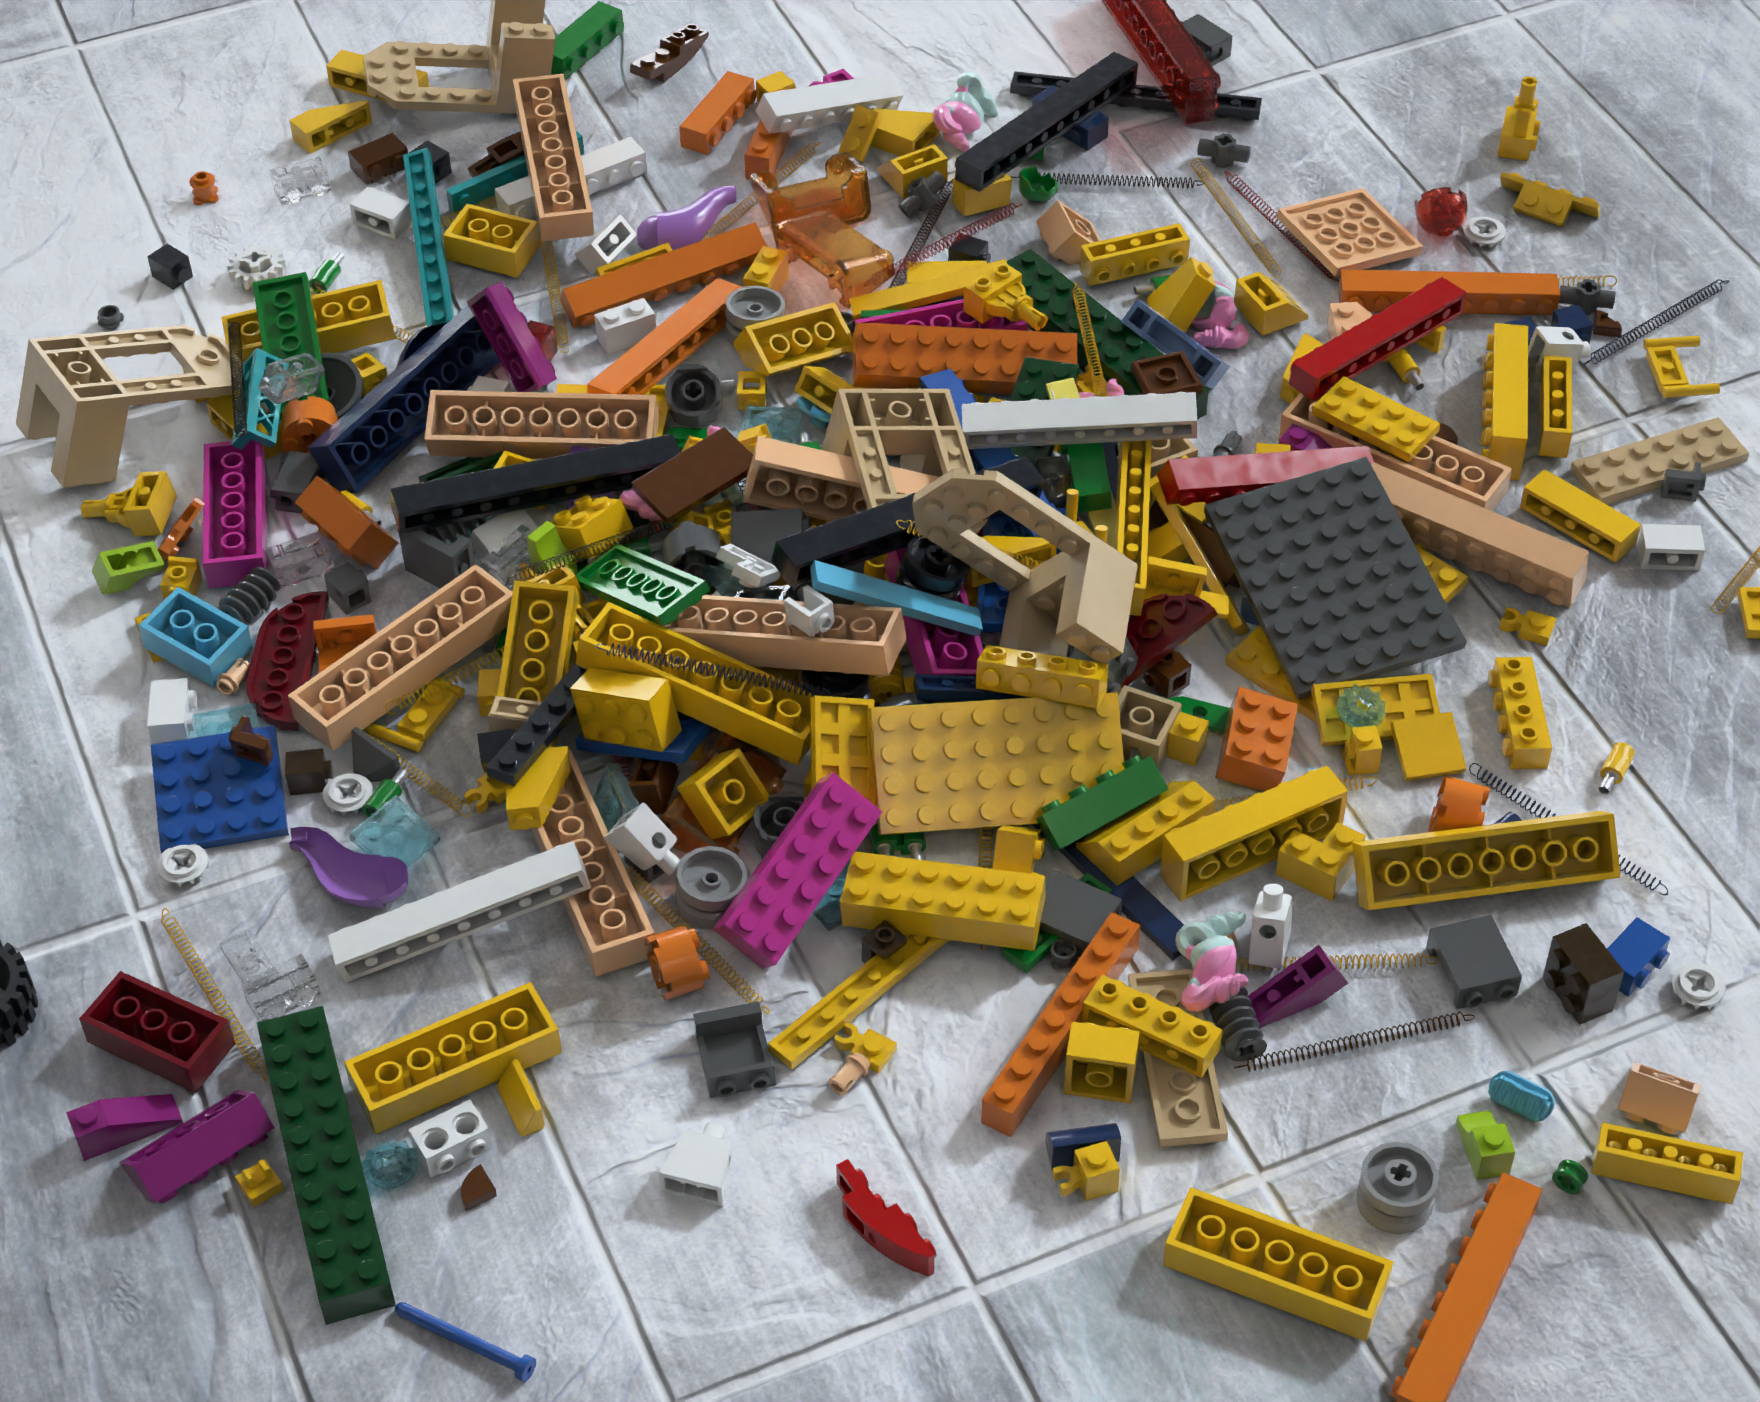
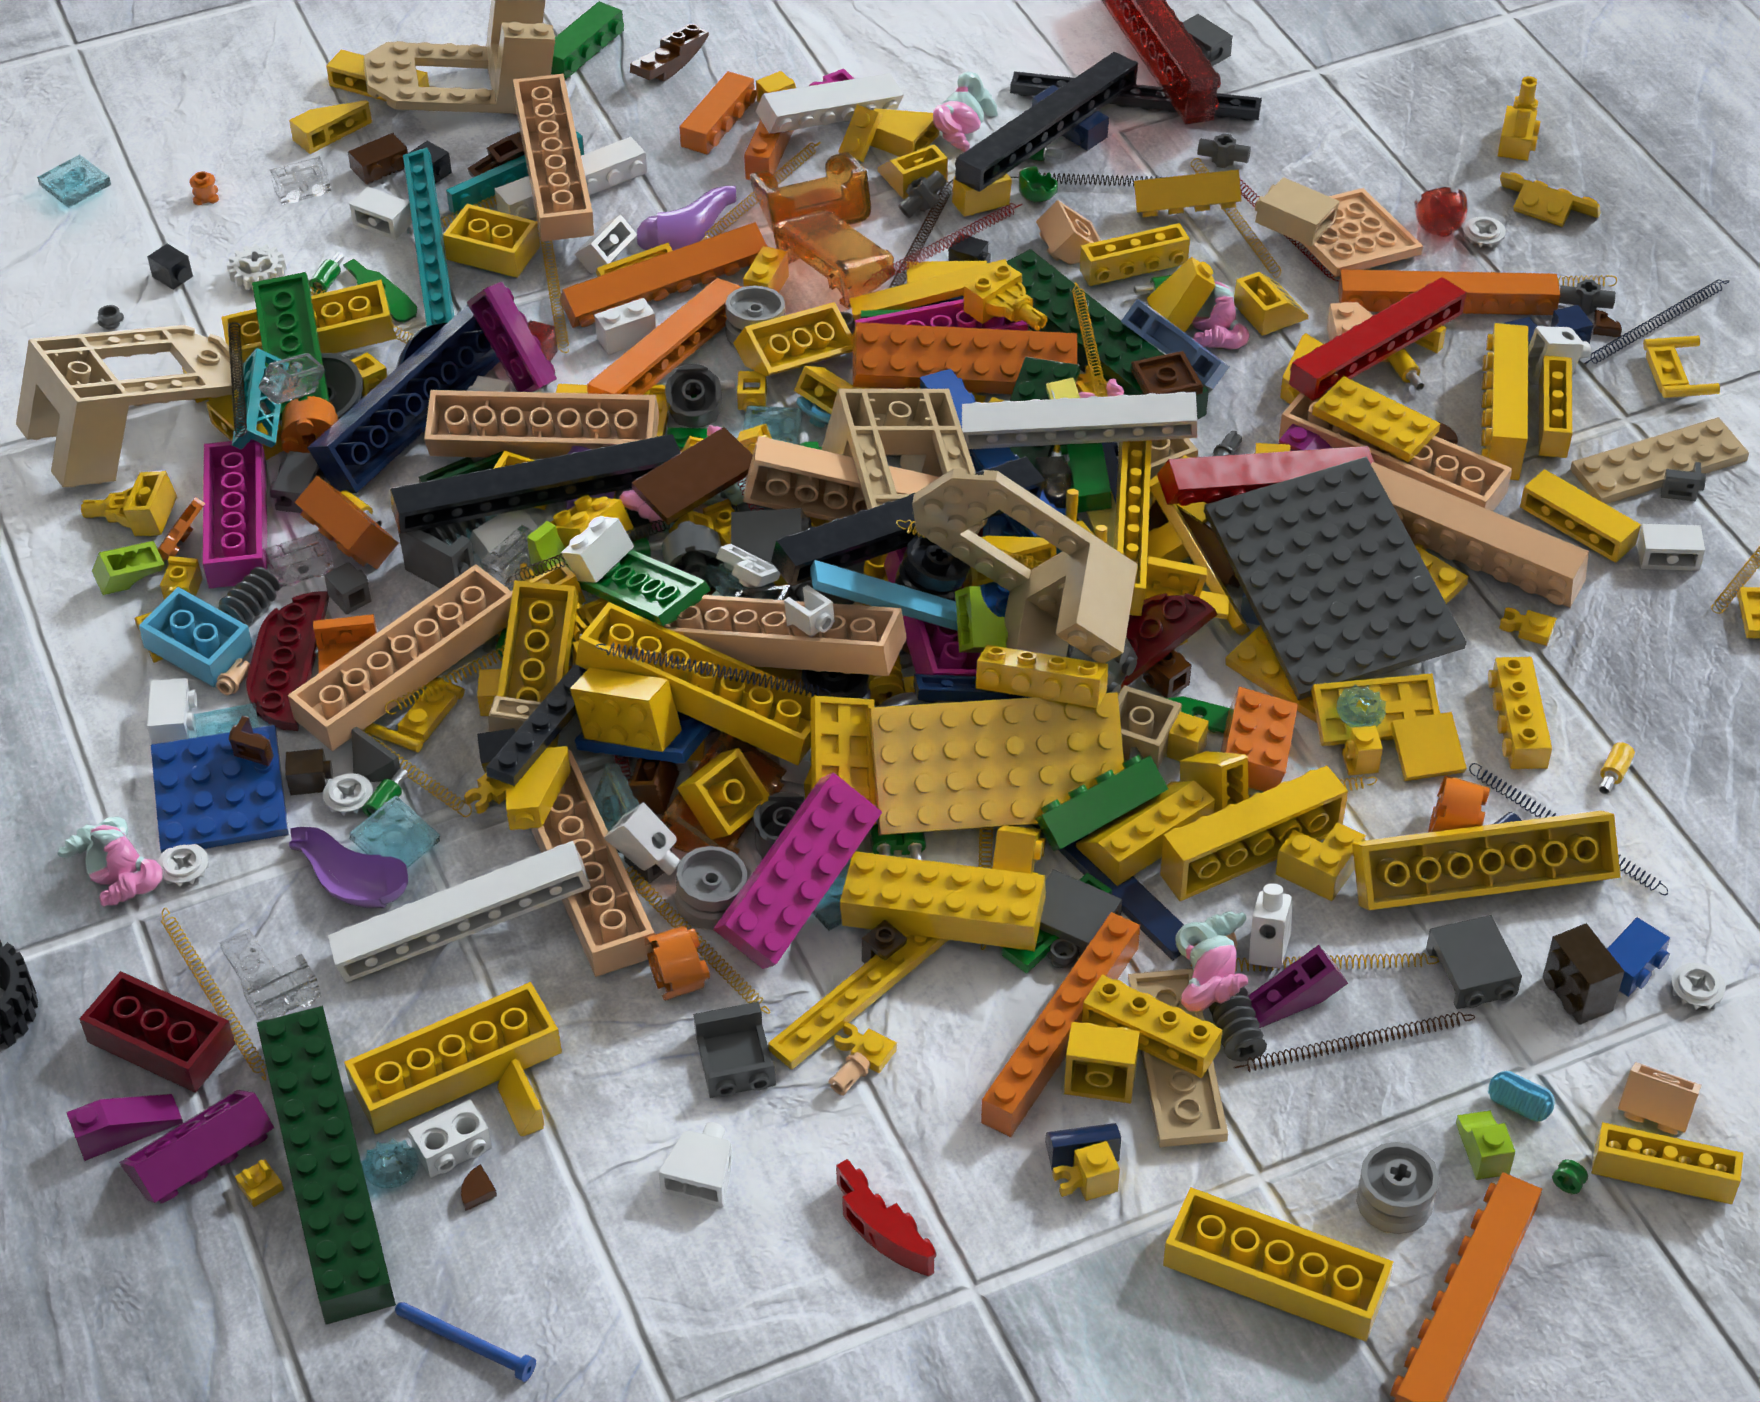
(74, 181): none -> clear light blue plate
(113, 861): none -> bright pink hair
(400, 305): none -> green piece
(597, 549): none -> white brick
(977, 623): none -> lime arch
(1187, 191): none -> yellow brick
(1219, 774): none -> yellow slope
(1296, 211): none -> tan brick

